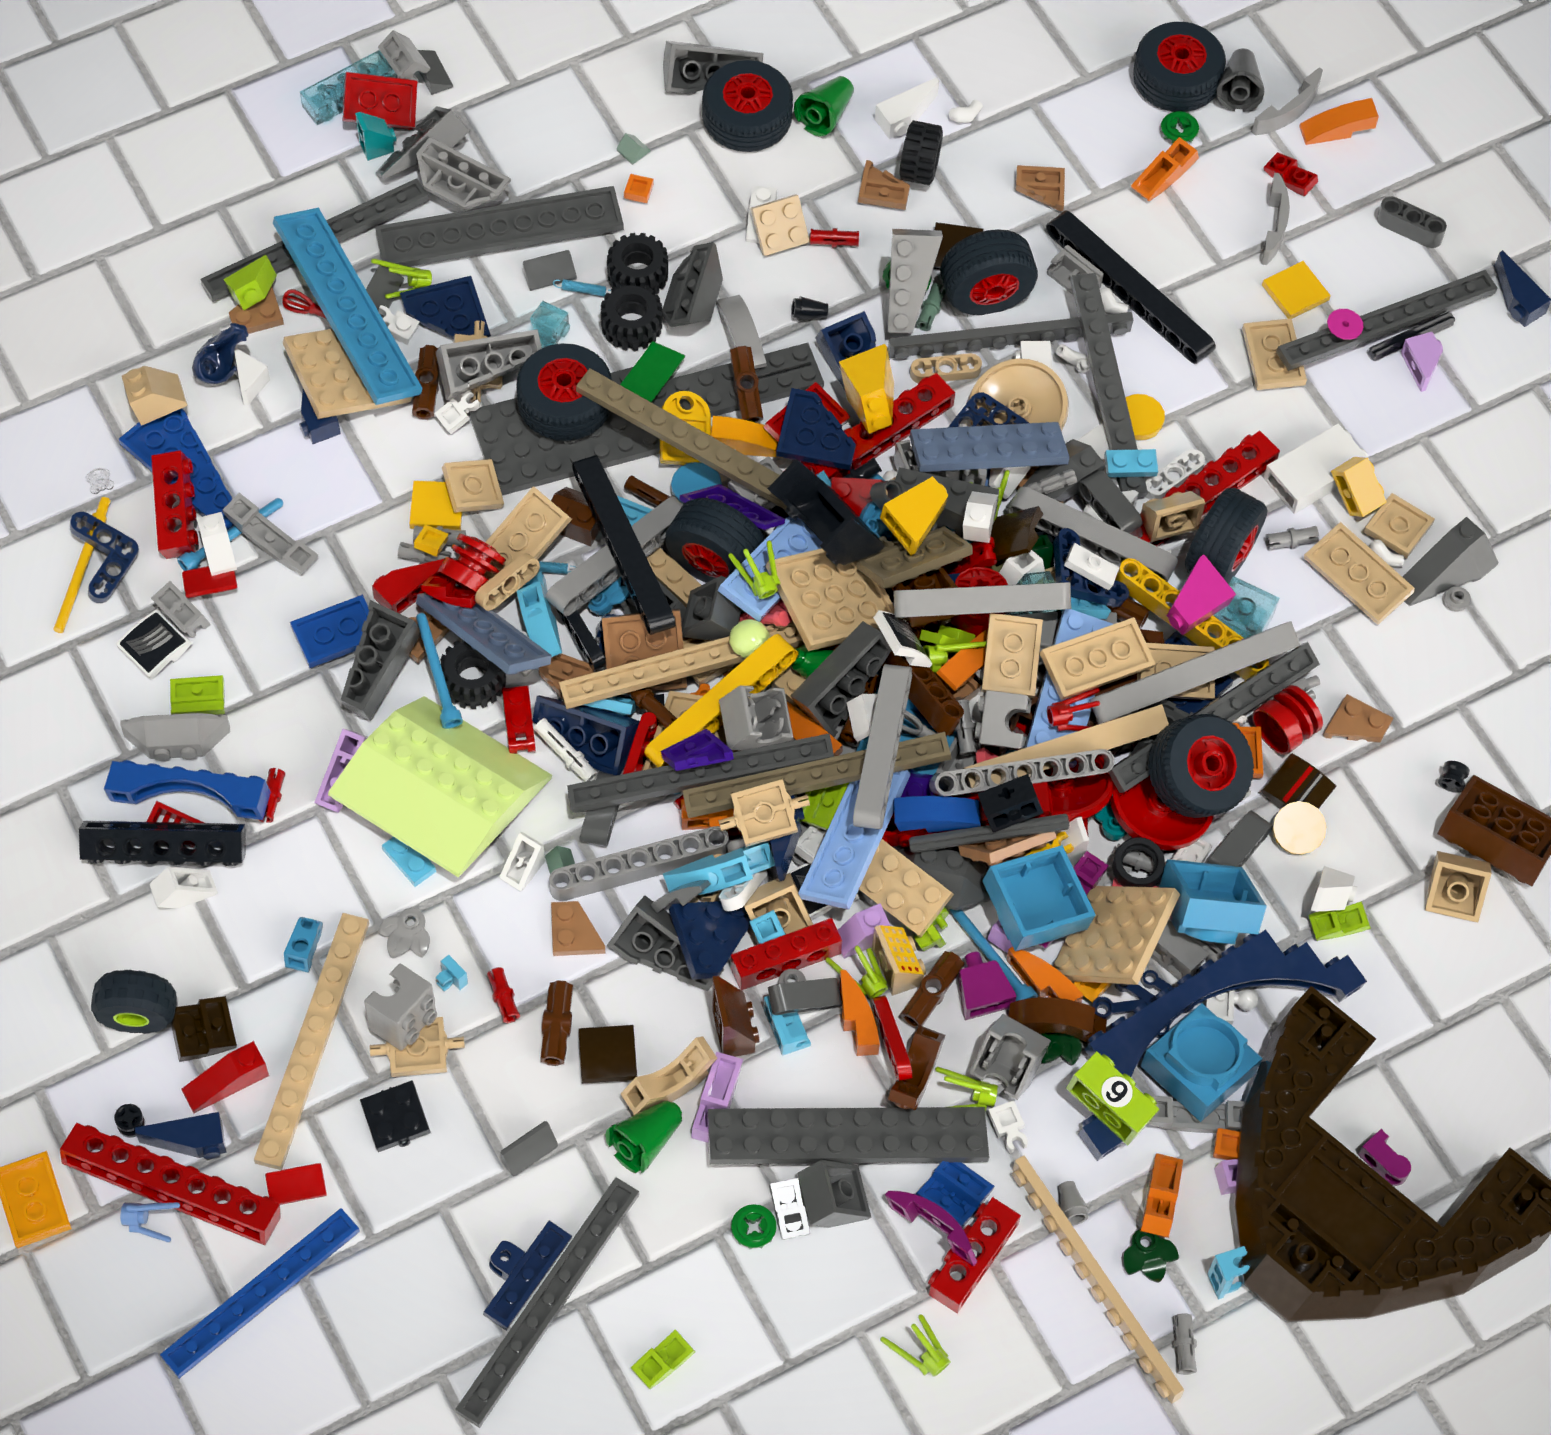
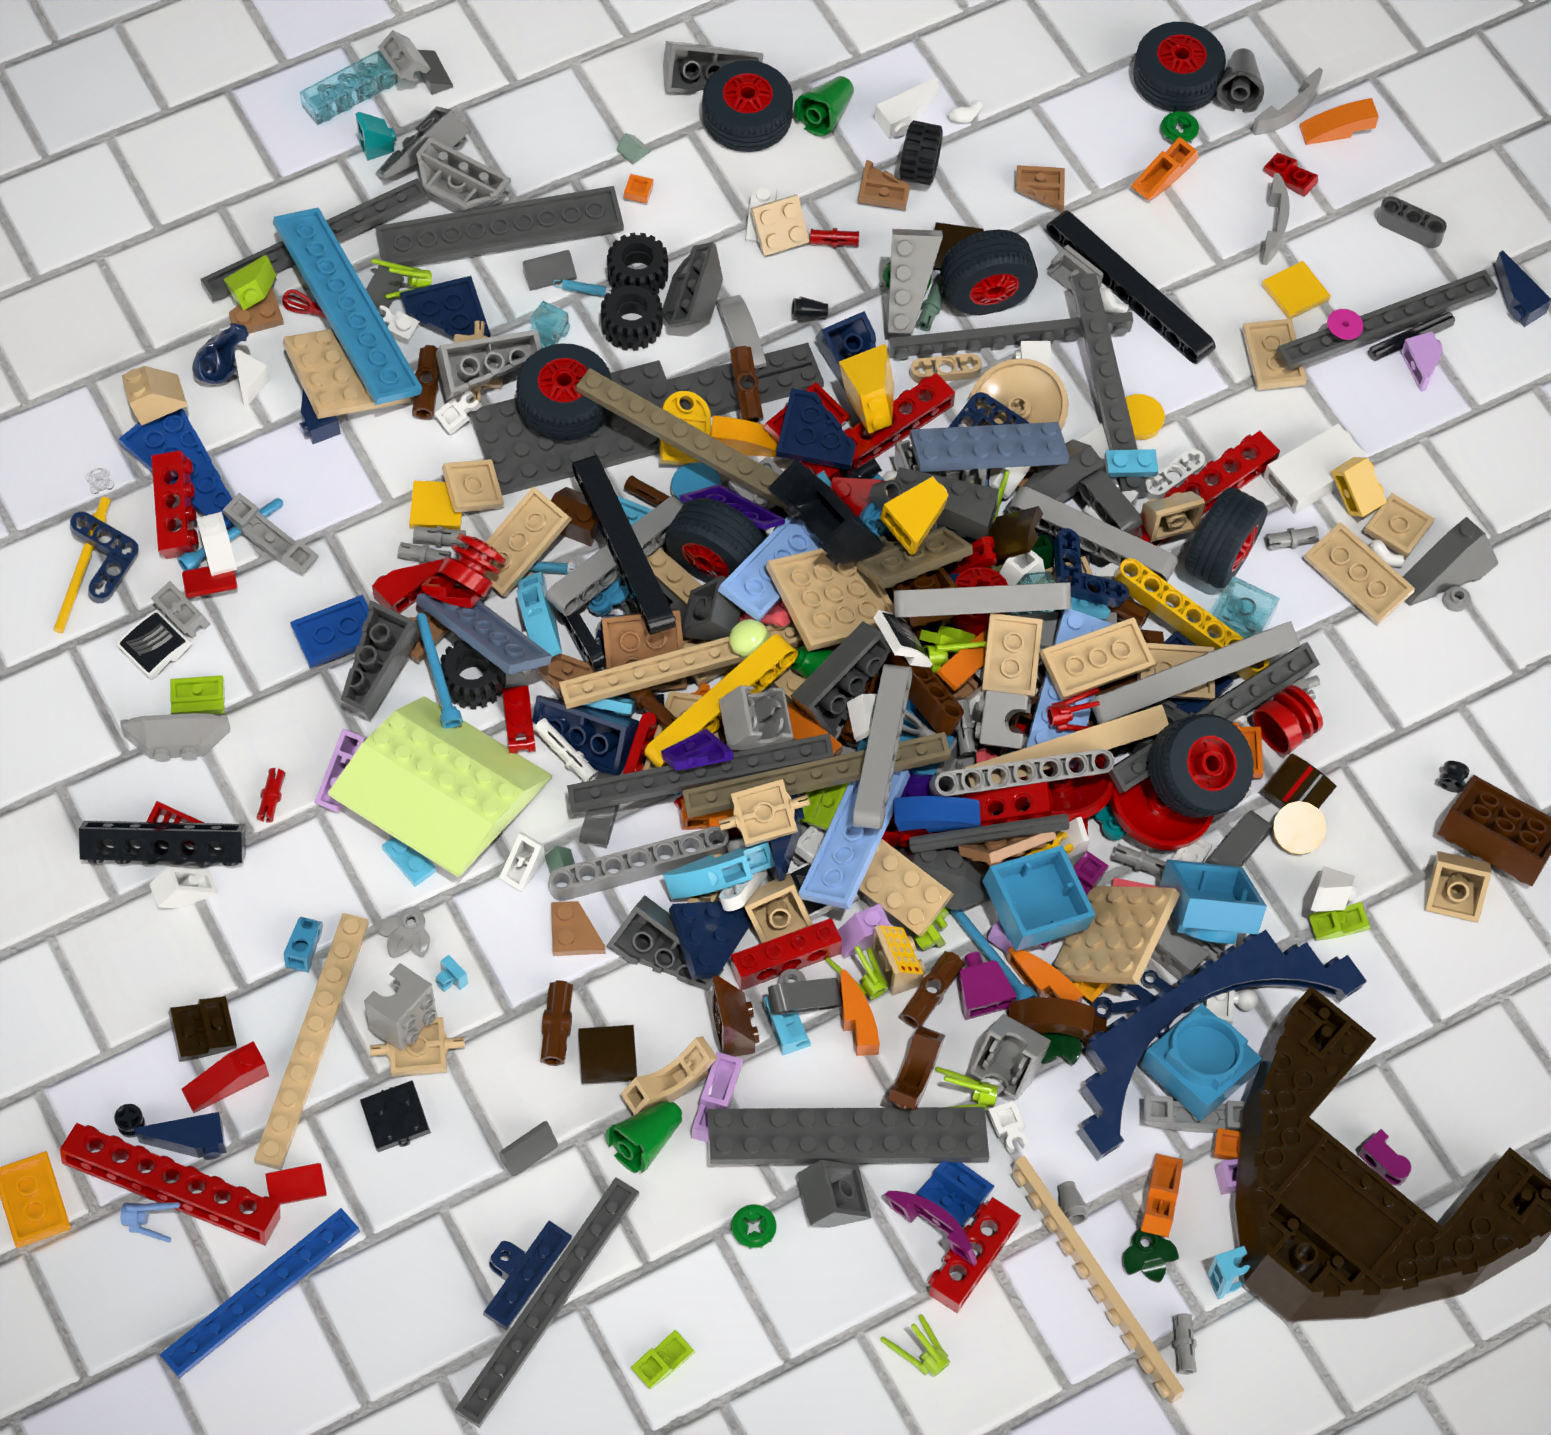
(133, 1001): black wheel -> none
(137, 782): blue arch -> none
(381, 97): red plate -> none
(431, 540): yellow plate -> none
(494, 592): tan beam -> none
(503, 995): red pin -> none
(652, 371): green piece -> none
(683, 893): dark grey slope -> none
(763, 584): lime plant -> none
(767, 927): medium azure slope -> none
(789, 1208): slope -> none
(891, 1038): red beam -> none
(979, 516): white slope -> none
(1010, 803): black brick -> none
(1054, 482): light grey axle -> none
(1075, 358): white arm -> none
(1091, 566): white plate -> none
(1112, 1097): lime brick -> none
(1143, 845): black tyre -> none
(1200, 597): dark pink slope -> none
(1358, 721): medium nougat wing -> none

